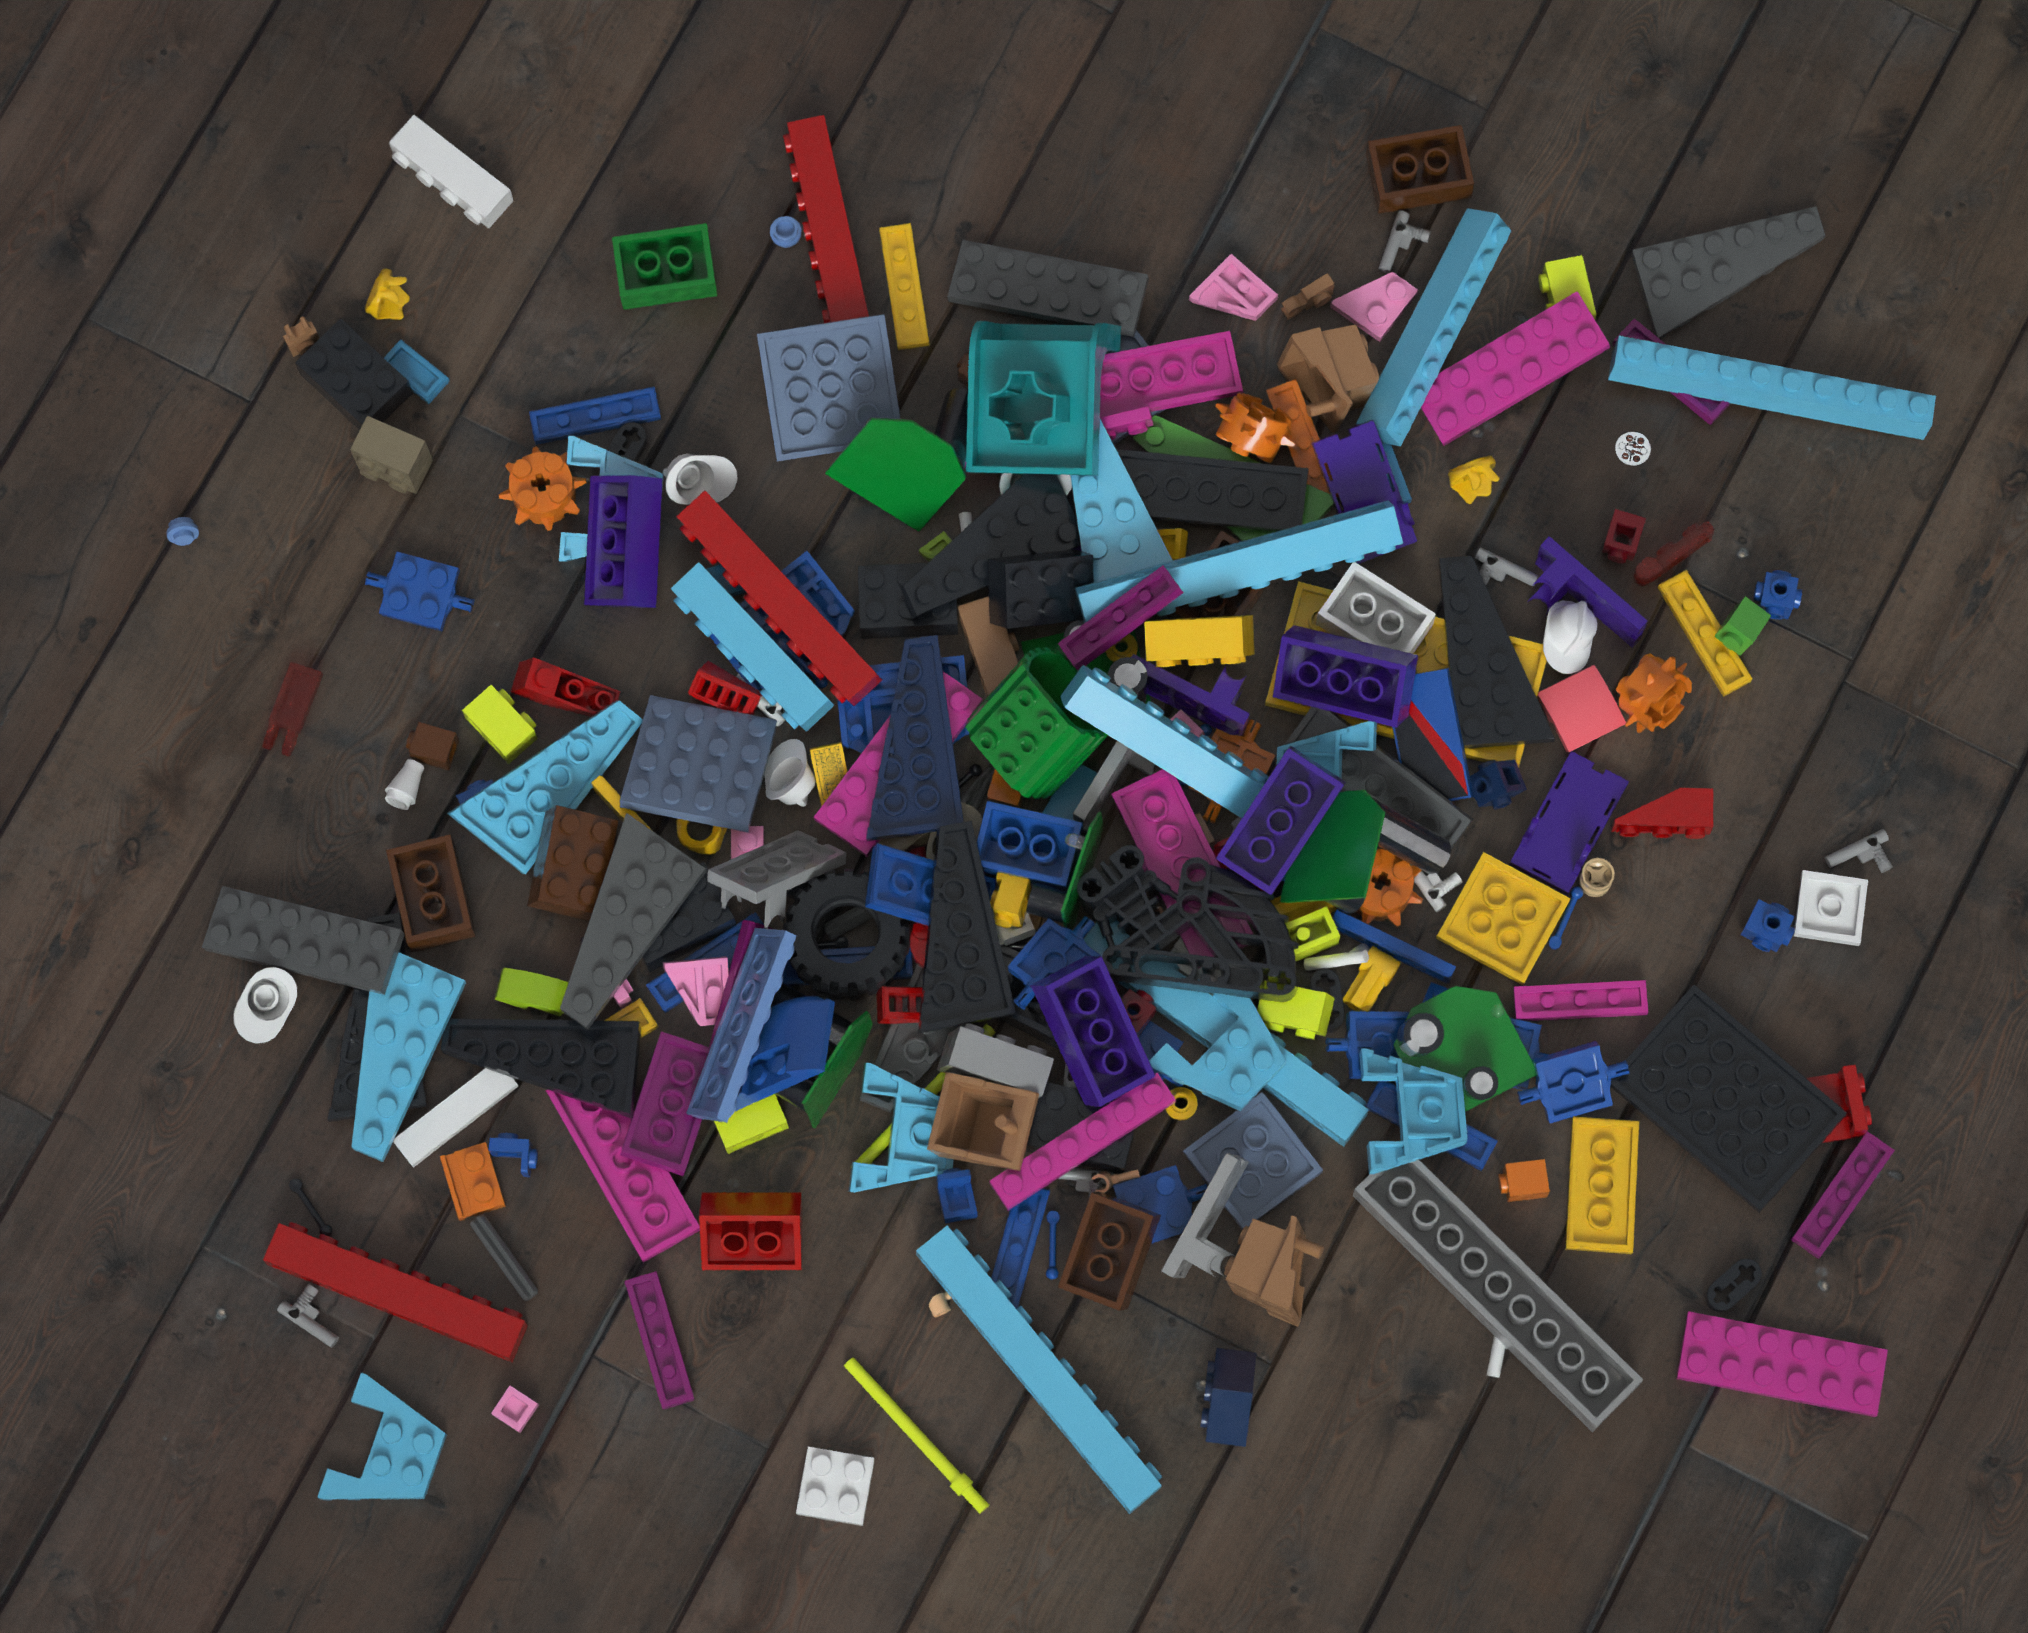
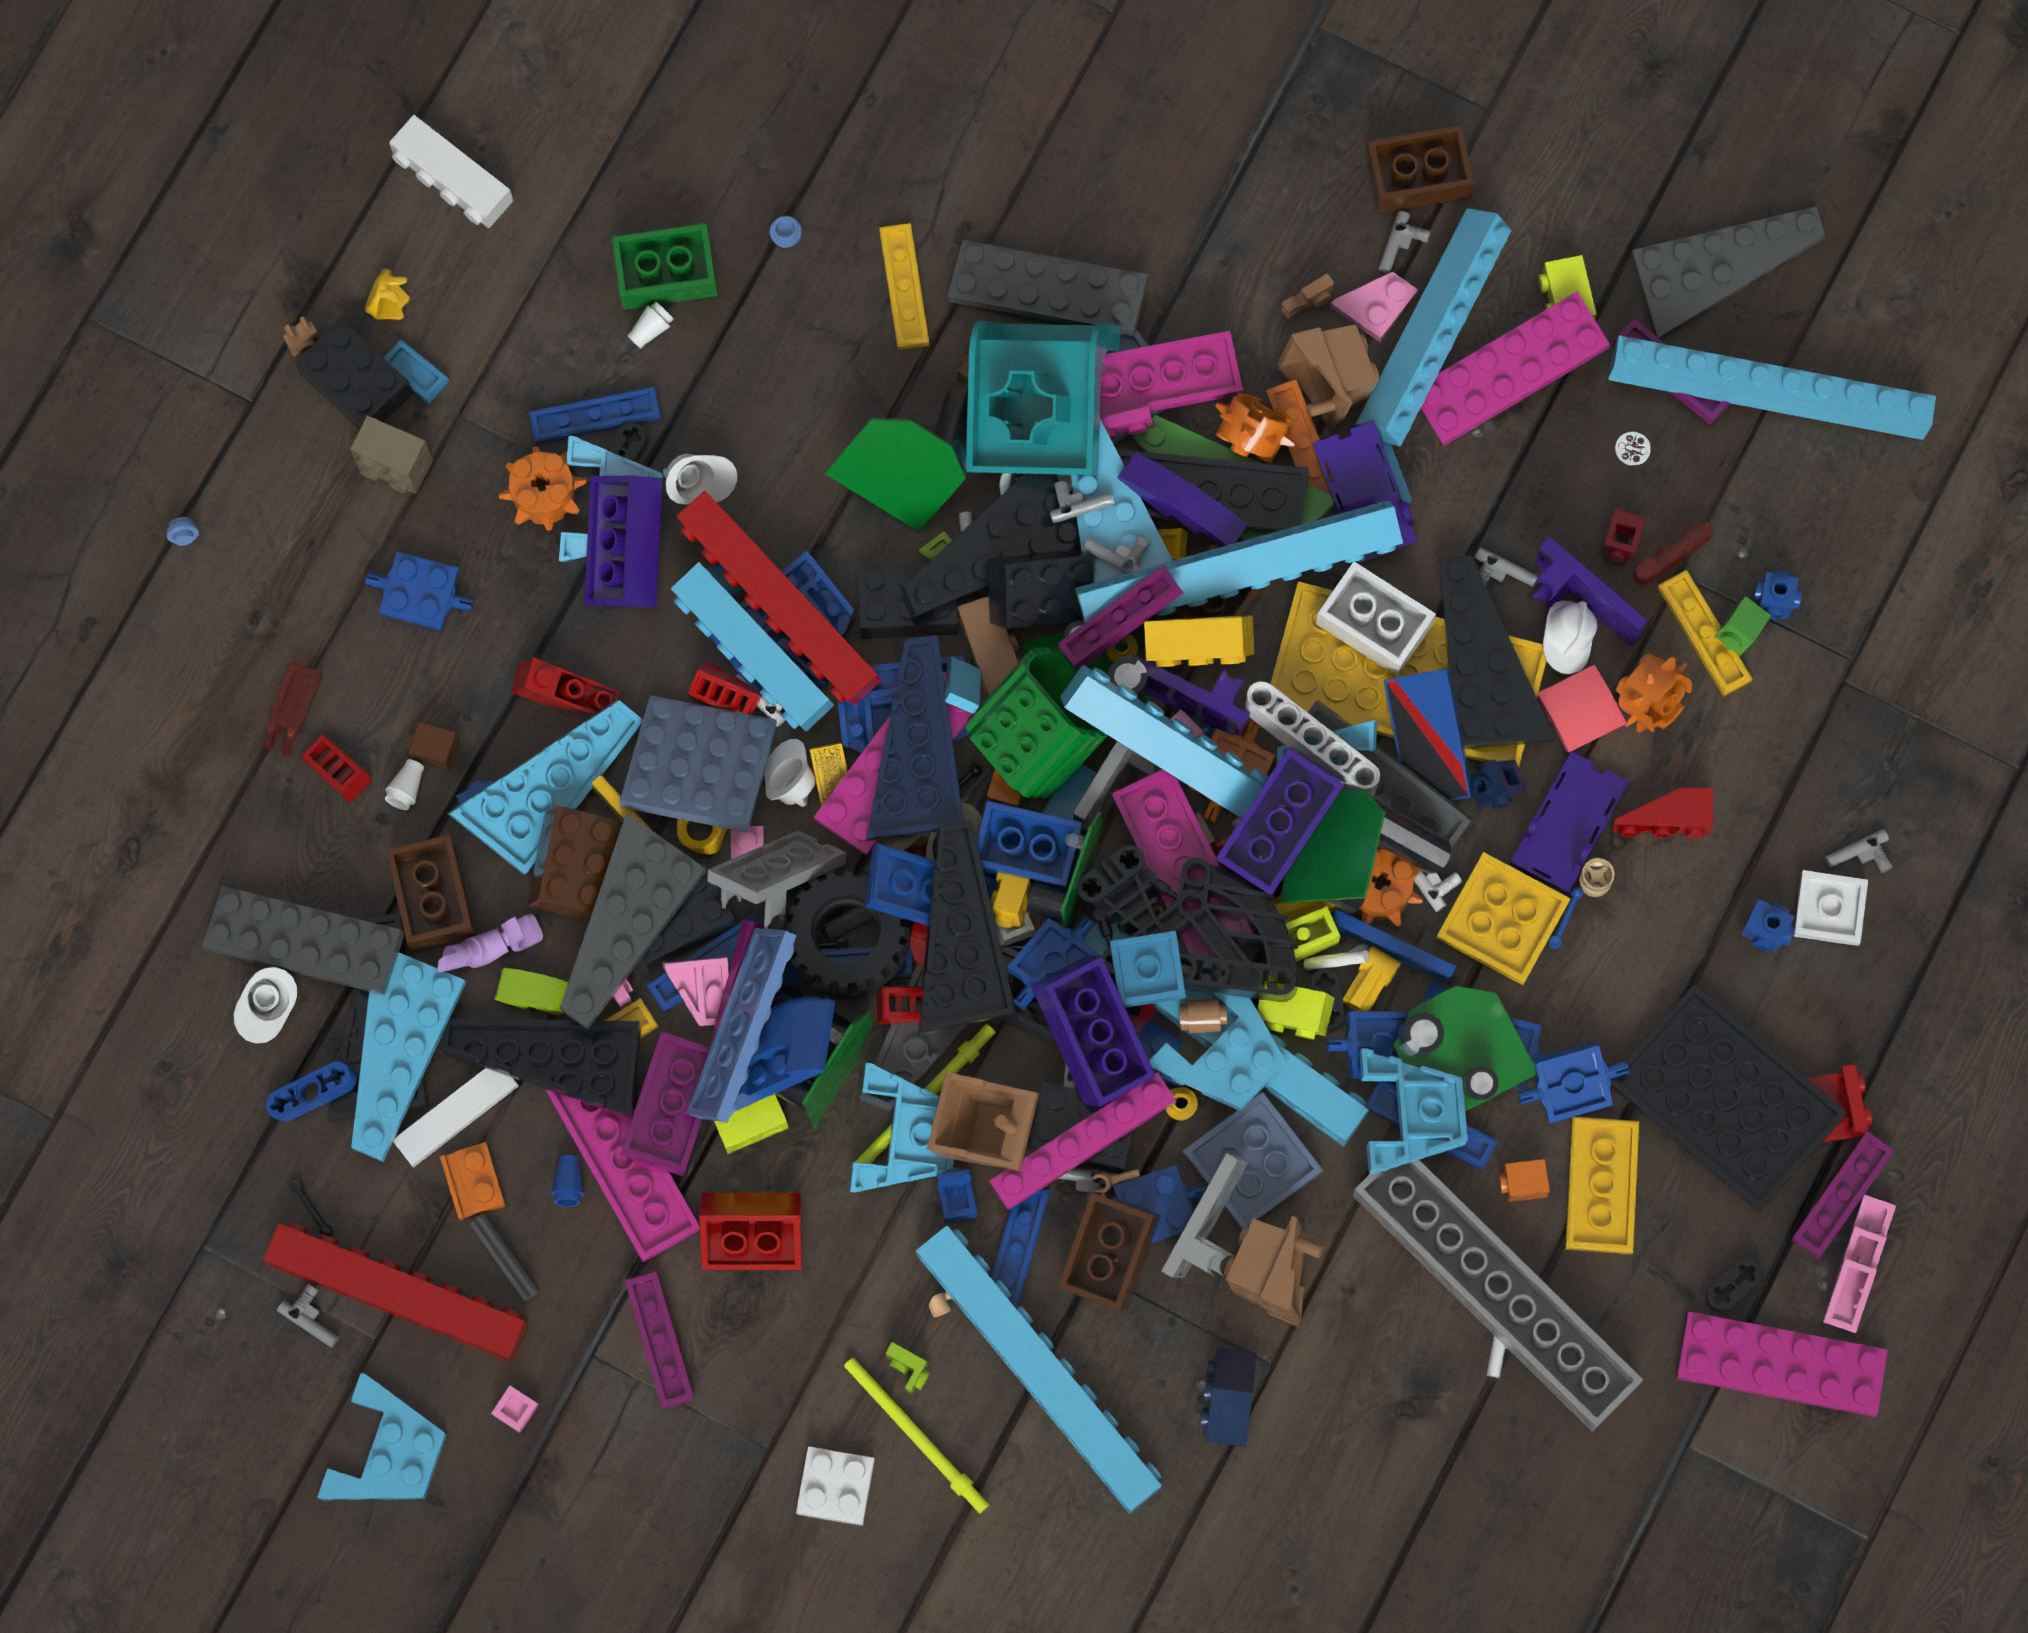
(325, 1094): none -> blue beam
(351, 782): none -> red slope
(491, 945): none -> lavender piece
(500, 723): neon yellow brick -> none
(510, 1146): blue bracket -> none
(568, 1182): none -> blue cone
(650, 324): none -> white cone
(826, 219): red brick -> none
(826, 383): sand blue plate -> none
(904, 1361): none -> lime bracket
(963, 685): none -> medium azure tile
(995, 1059): light grey brick -> none
(1052, 1218): blue hinge -> none
(1077, 503): none -> light grey hose
(1120, 556): none -> light grey hose
(1148, 969): none -> dark azure plate
(1181, 499): none -> dark purple slope
(1202, 1016): none -> medium nougat brick
(1234, 291): bright pink wing -> none
(1308, 726): none -> white beam
(1345, 676): dark purple brick -> none
(1473, 478): yellow piece -> none
(1580, 1000): dark pink plate -> none
(1859, 1263): none -> bright pink slope

